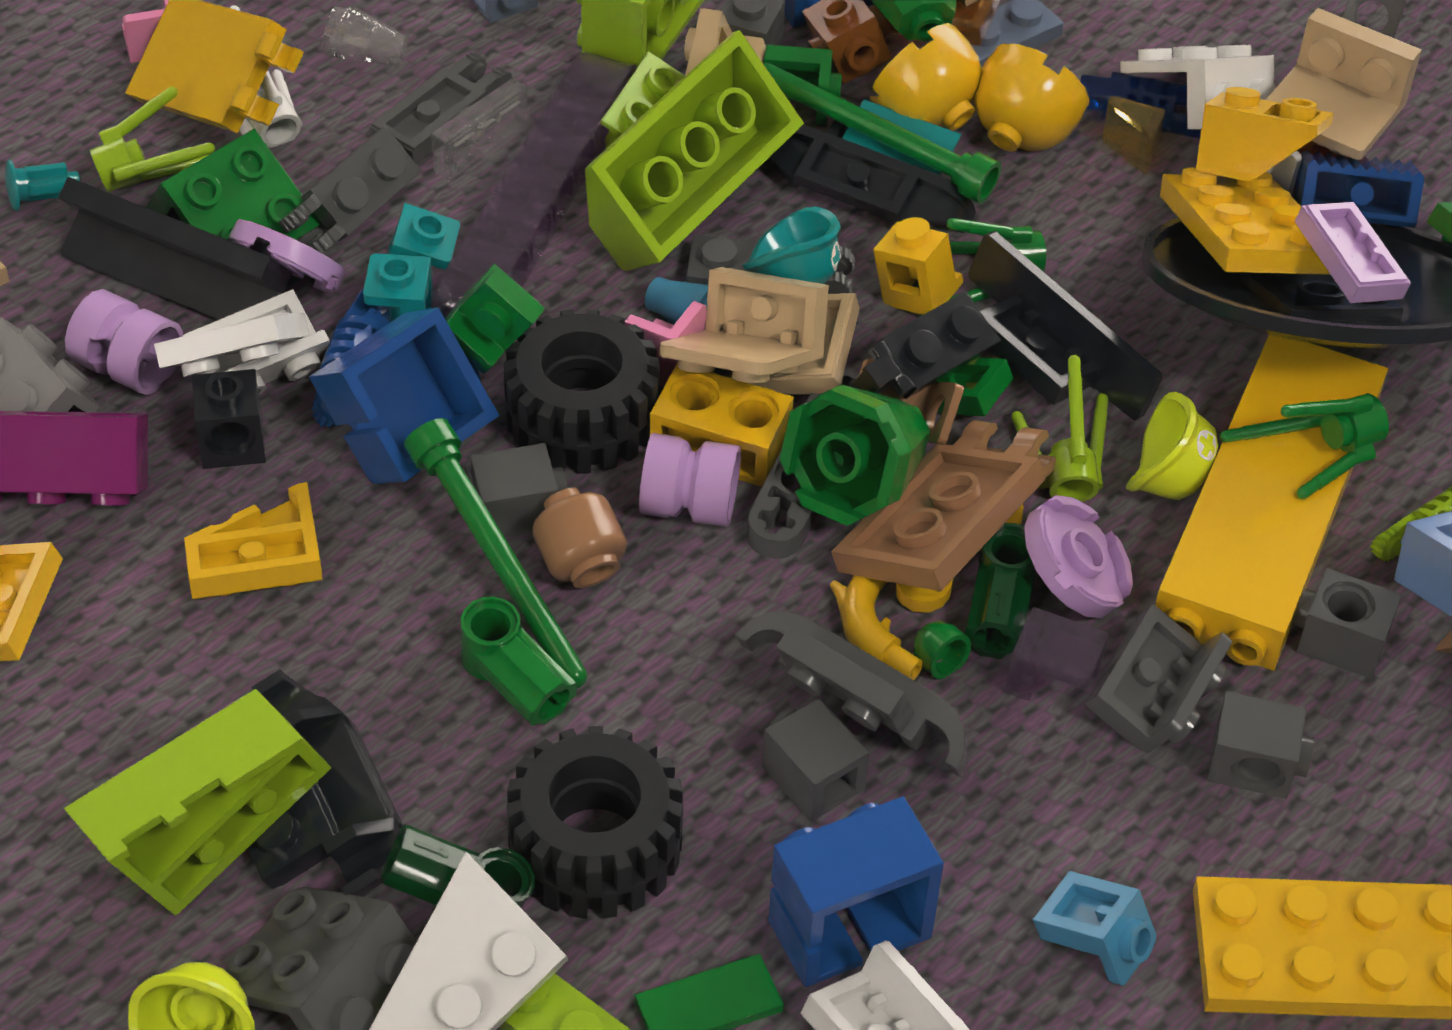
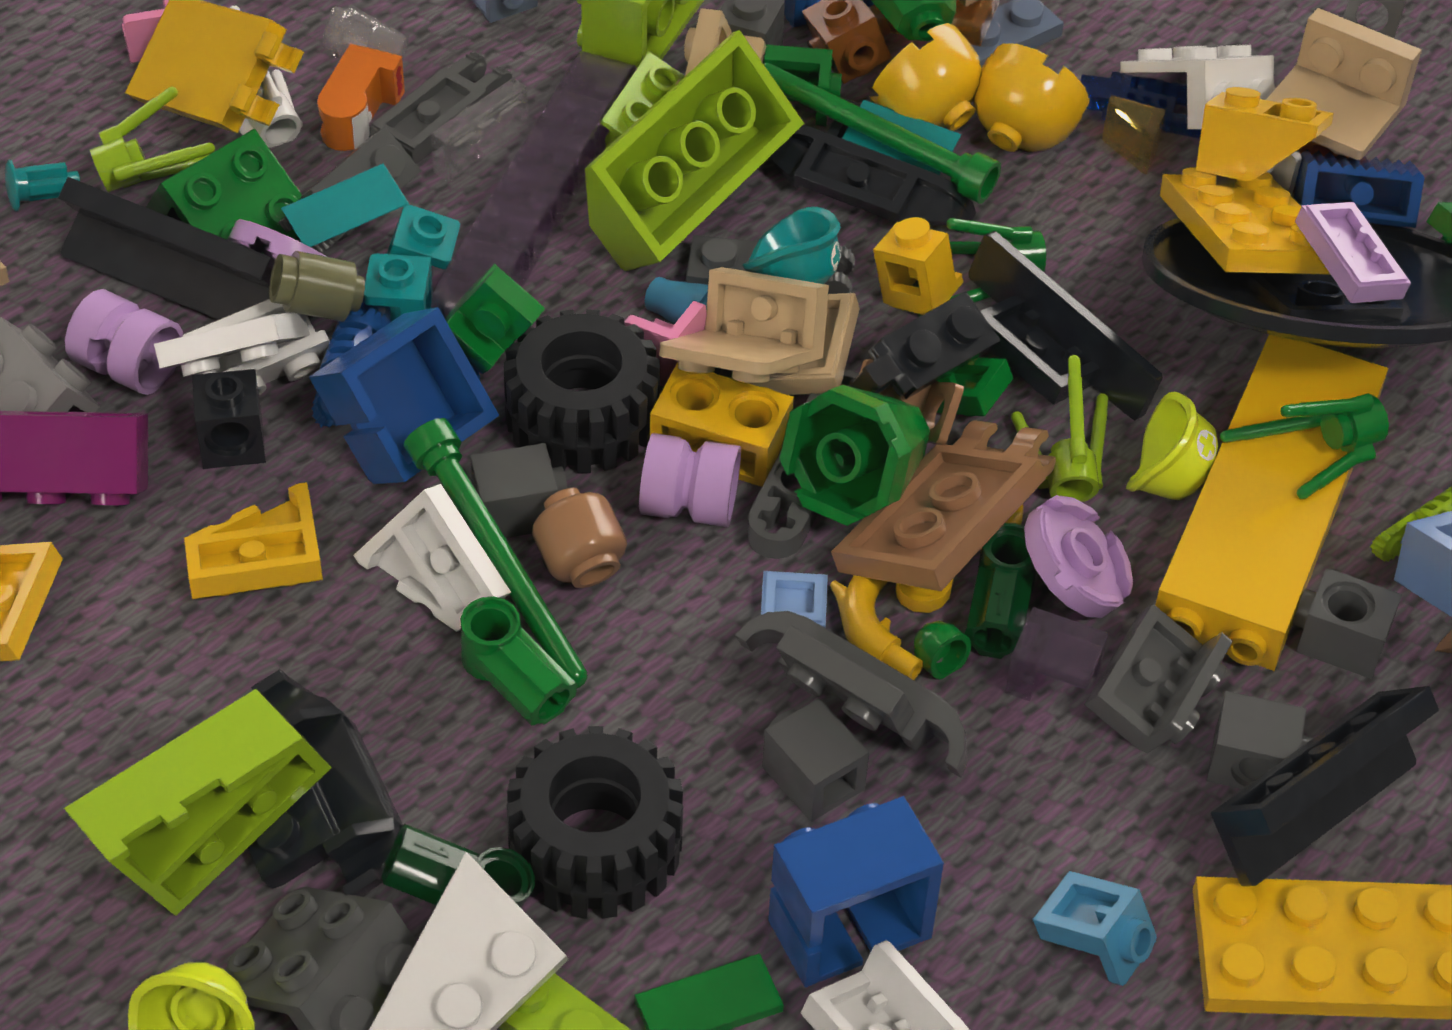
(316, 285): none -> olive brick
(344, 206): none -> teal sticker
(355, 93): none -> orange leg
(434, 557): none -> white wing
(795, 593): none -> light blue tile
(1321, 783): none -> black panel

